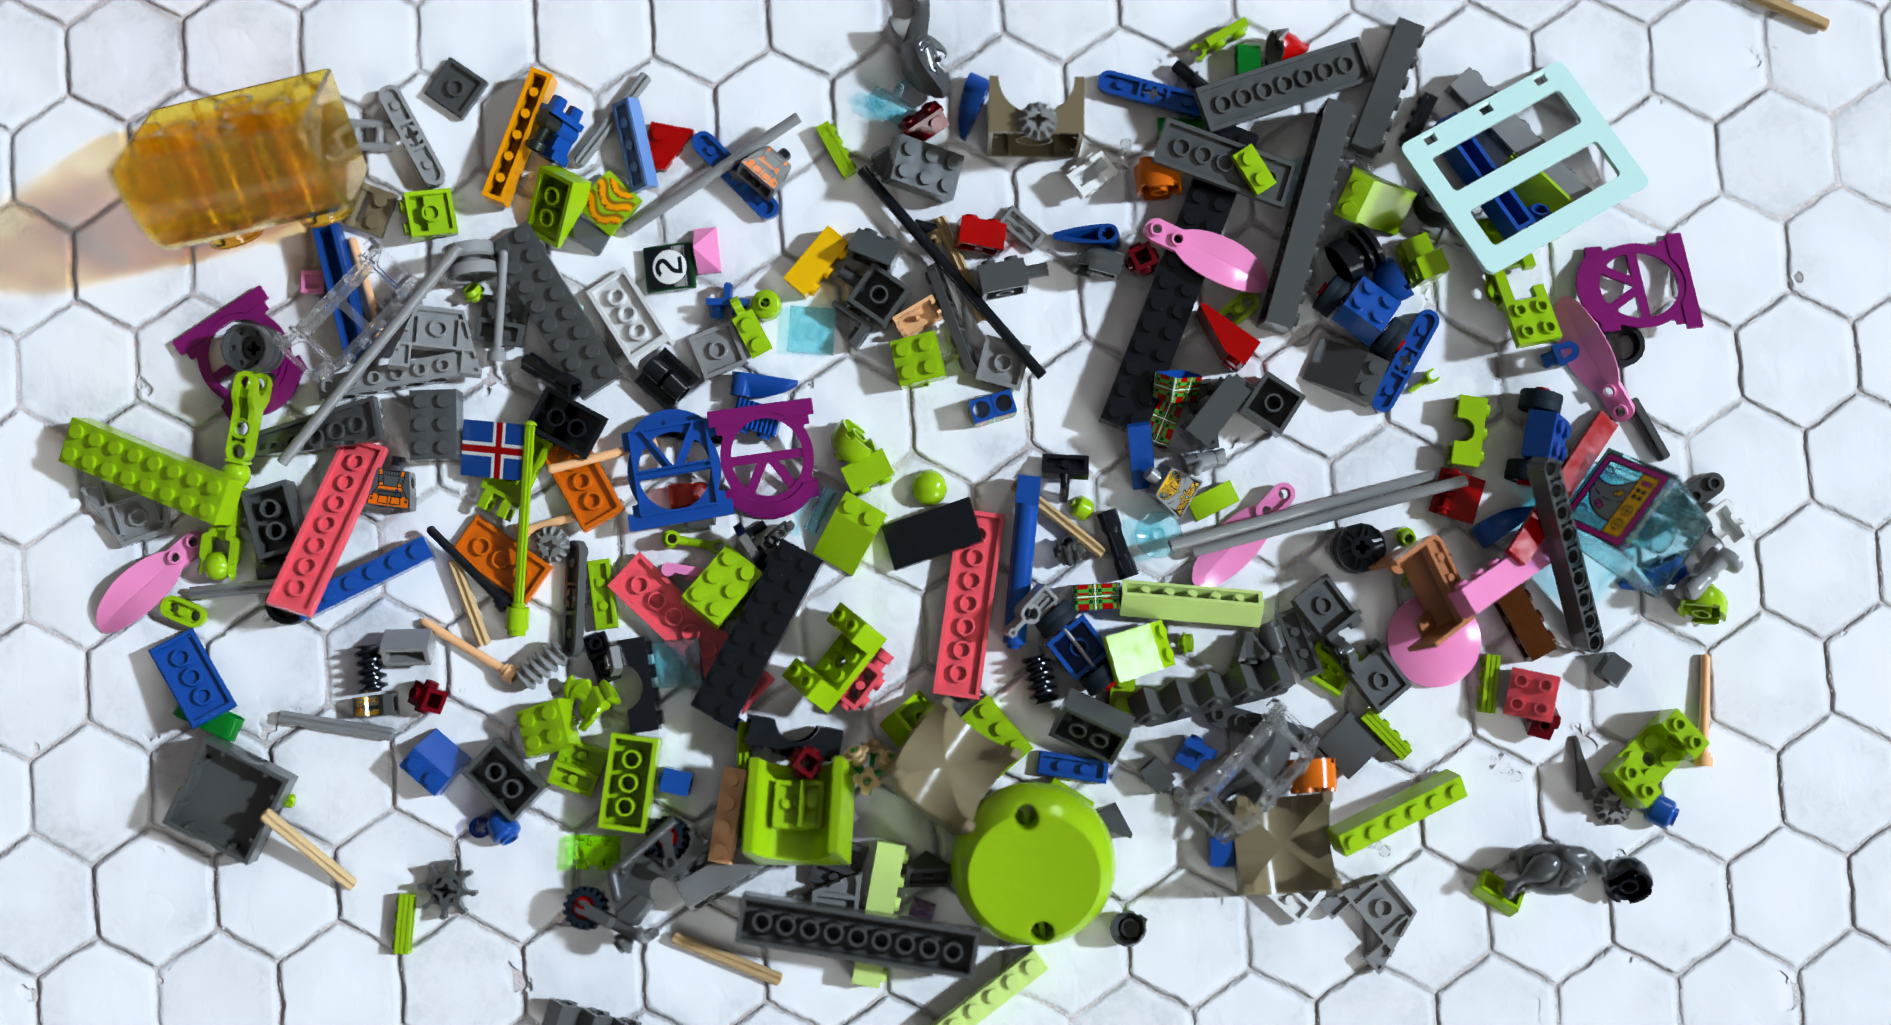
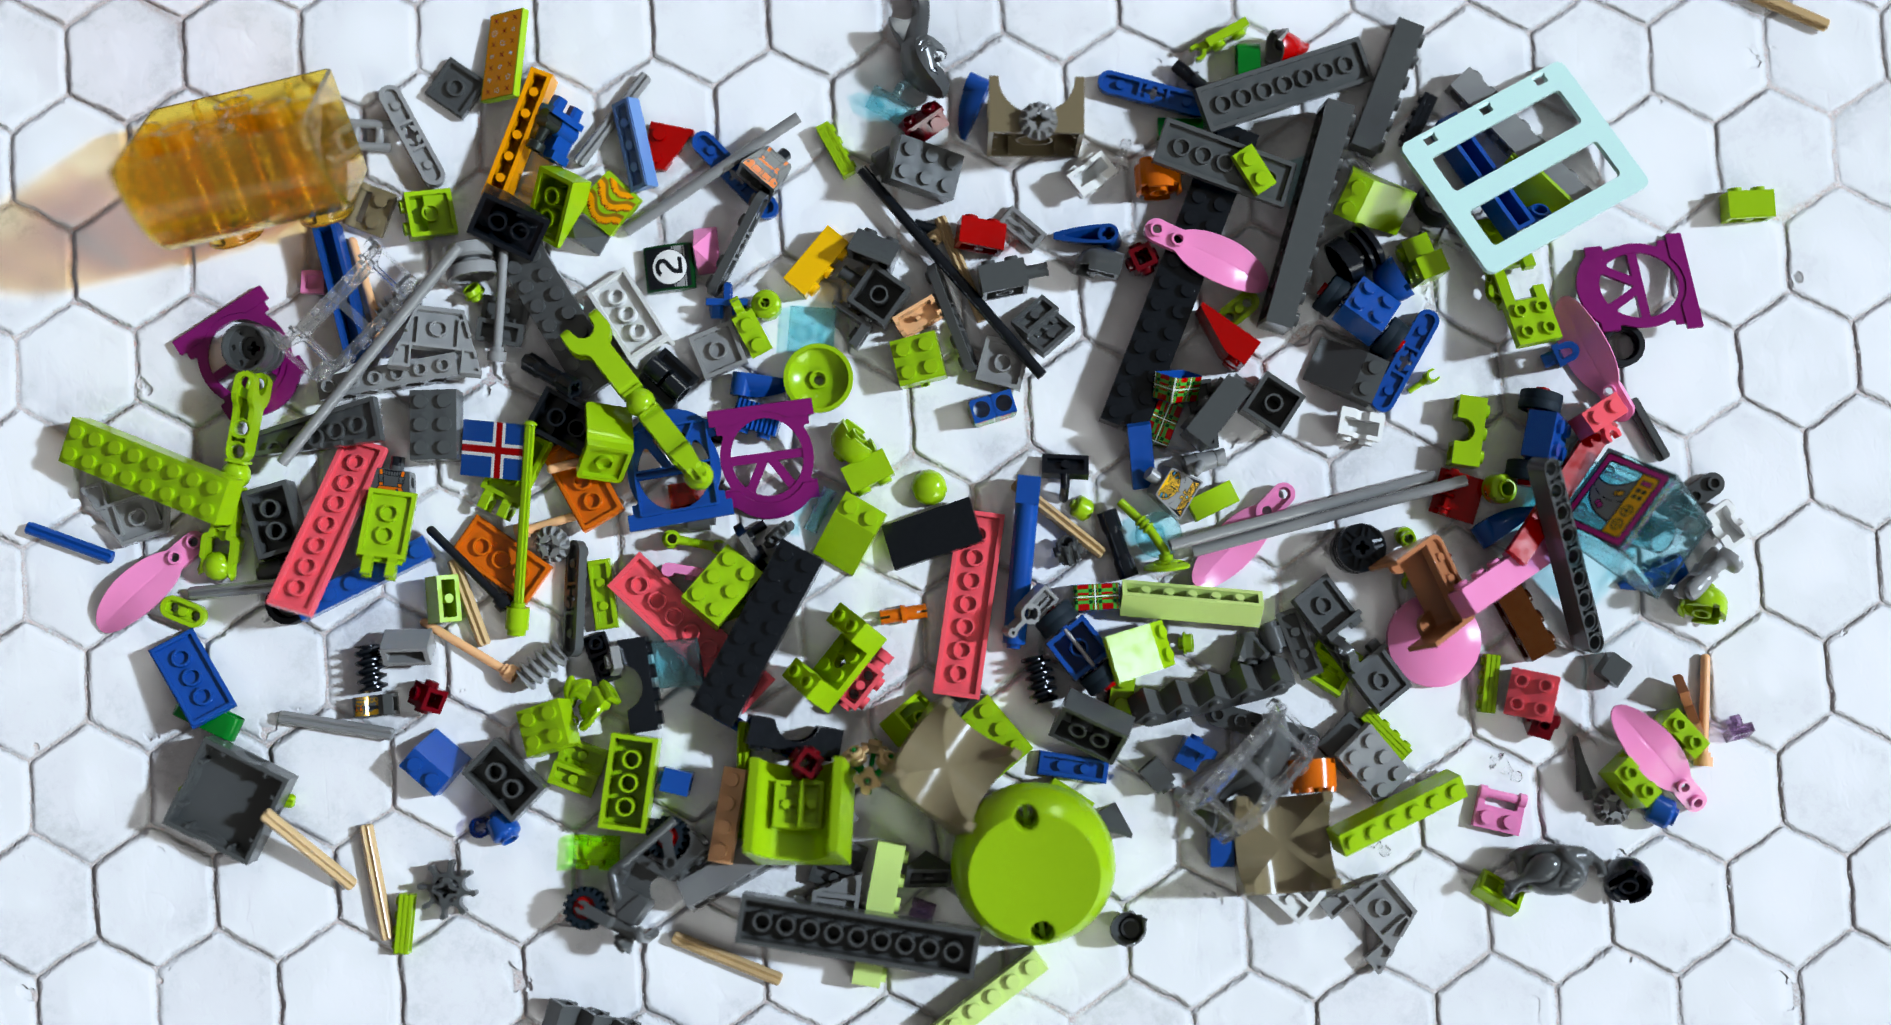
(69, 542): none -> blue axle
(376, 882): none -> tan axle
(386, 531): none -> lime tile
(443, 599): none -> lime brick
(504, 56): none -> light orange tile
(508, 223): none -> black slope
(607, 443): none -> lime piece
(638, 400): none -> lime piece
(728, 261): none -> dark grey piece
(823, 362): none -> lime dish
(903, 614): none -> orange pin
(1042, 326): none -> dark grey slope
(1166, 561): none -> lime dish
(1359, 426): none -> white cylinder
(1372, 763): none -> light grey plate
(1496, 817): none -> bright pink plate
(1499, 488): none -> lime head
(1599, 418): none -> coral brick
(1657, 755): none -> bright pink plant
(1686, 701): none -> nougat tile
(1737, 730): none -> clear purple tile
(1747, 205): none -> lime brick

